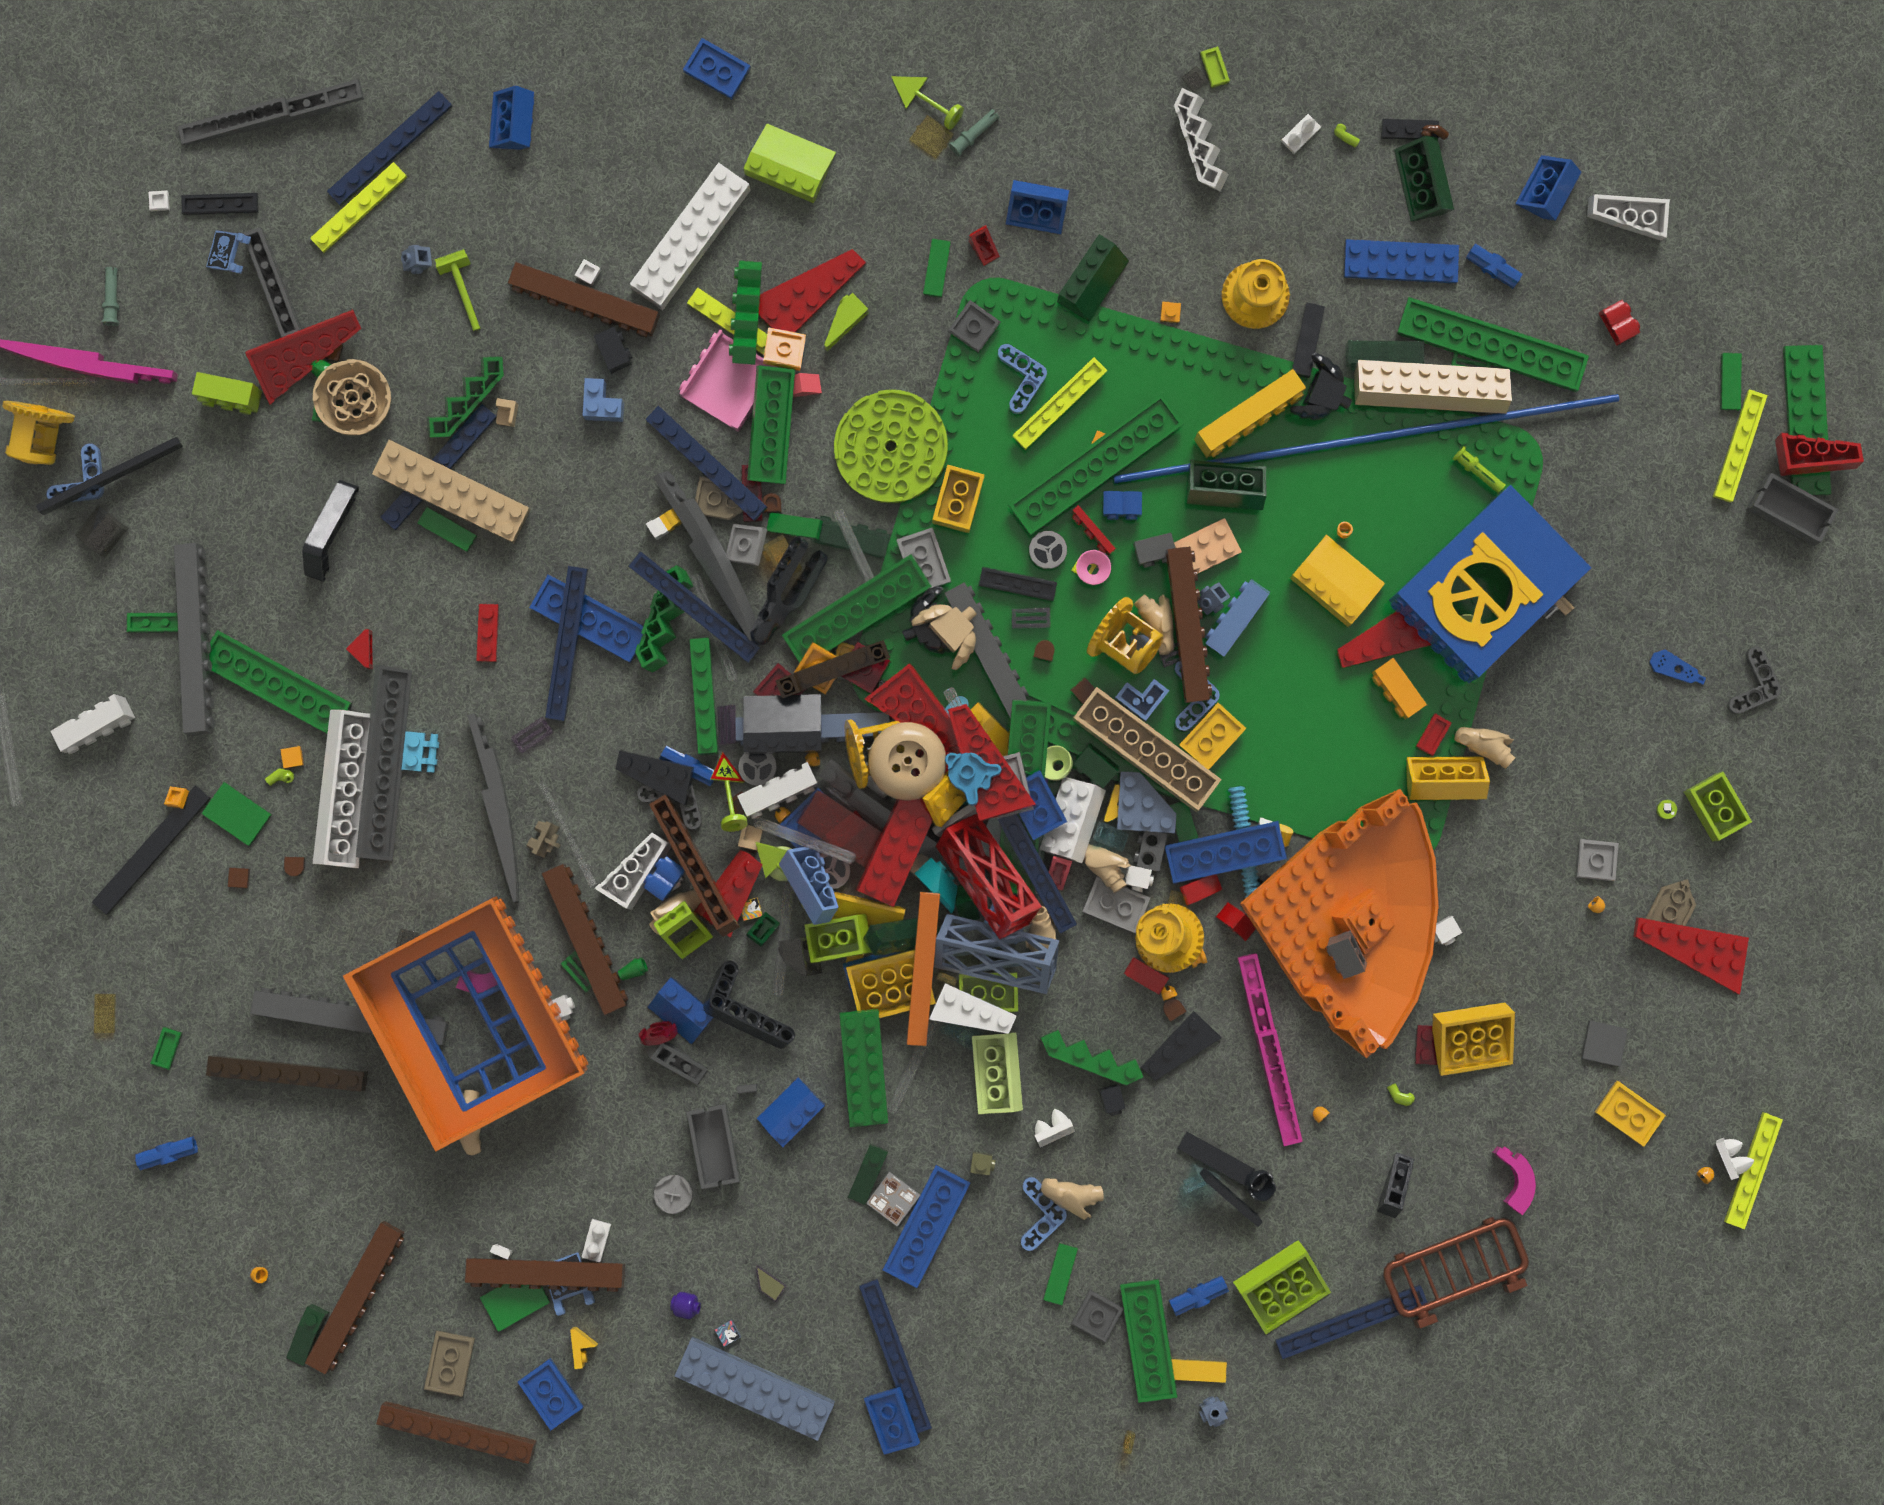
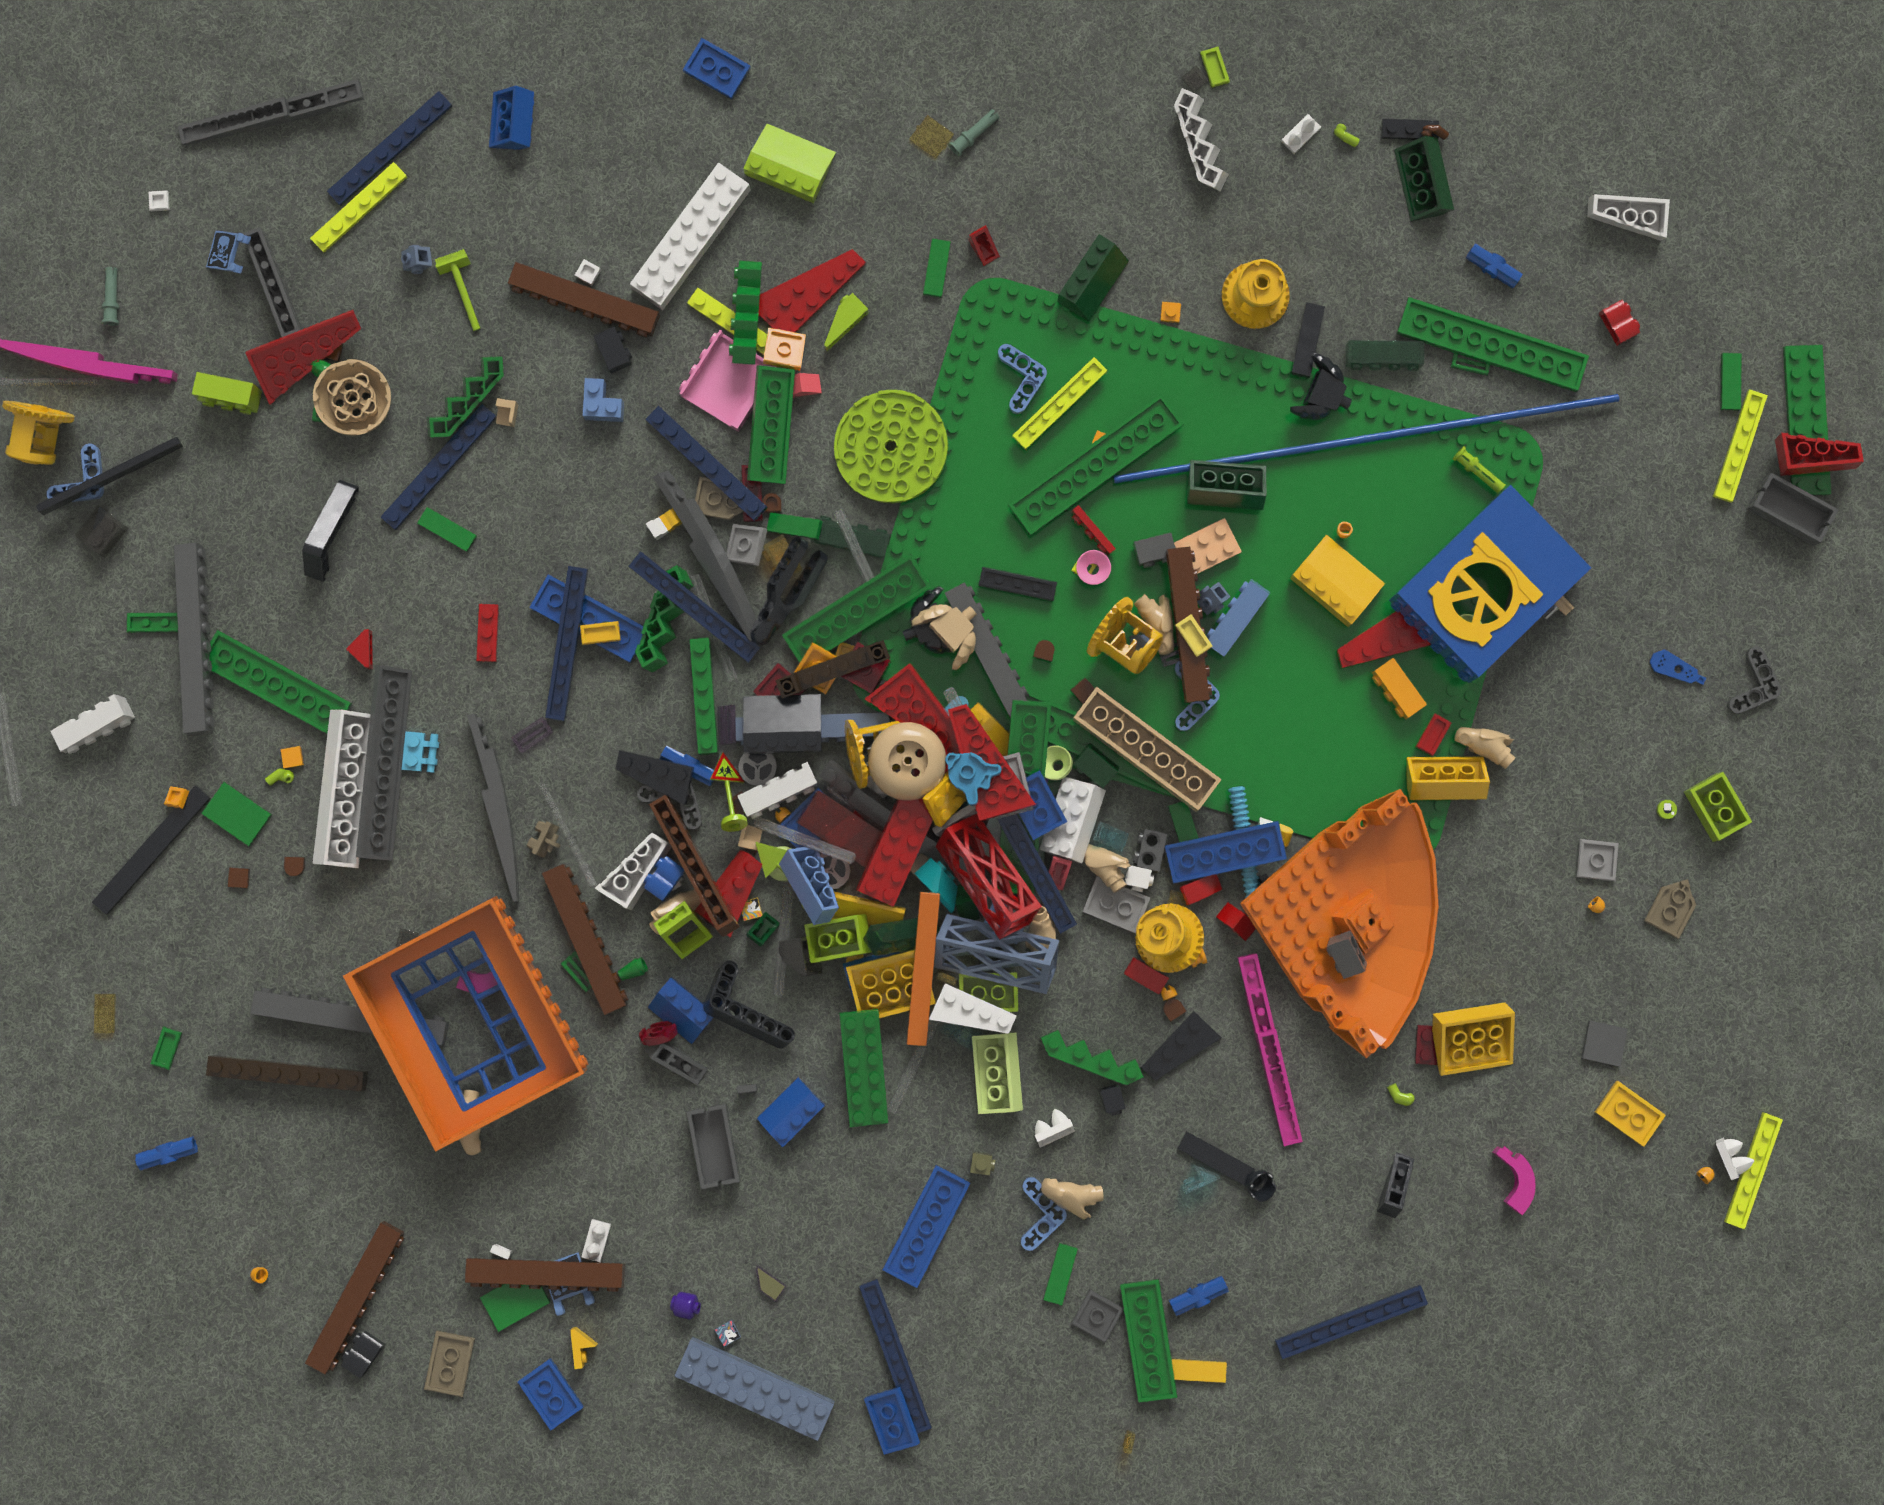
(219, 203): black tile -> none
(307, 1334): dark green slope -> none
(362, 1354): none -> black brick
(451, 491): tan brick -> none
(456, 1432): reddish brown brick -> none
(566, 1006): white brick -> none
(600, 633): none -> yellow tile
(673, 1194): light grey tile -> none
(812, 760): light orange hinge -> none
(867, 1174): dark green slope -> none
(893, 1198): light grey tile -> none
(909, 88): lime piece -> none
(927, 554): light grey plate -> none
(958, 498): yellow brick -> none
(974, 326): dark grey tile -> none
(1031, 618): tile -> none
(1037, 207): blue slope -> none
(1047, 550): light grey tile -> none
(1112, 809): yellow slope -> none
(1122, 504): blue brick -> none
(1141, 704): medium blue brick -> none
(1142, 807): sand blue plate -> none
(1193, 635): none -> light yellow tile
(1208, 1406): sand blue brick -> none
(1212, 736): yellow plate -> none
(1232, 1198): black tile -> none
(1248, 414): yellow brick -> none
(1282, 1287): lime slope -> none
(1320, 1113): light orange hinge -> none
(1401, 261): blue plate -> none
(1432, 386): tan brick -> none
(1446, 931): white brick -> none
(1513, 1282): copper bar -> none
(1549, 187): blue slope -> none
(1704, 951): red wing -> none

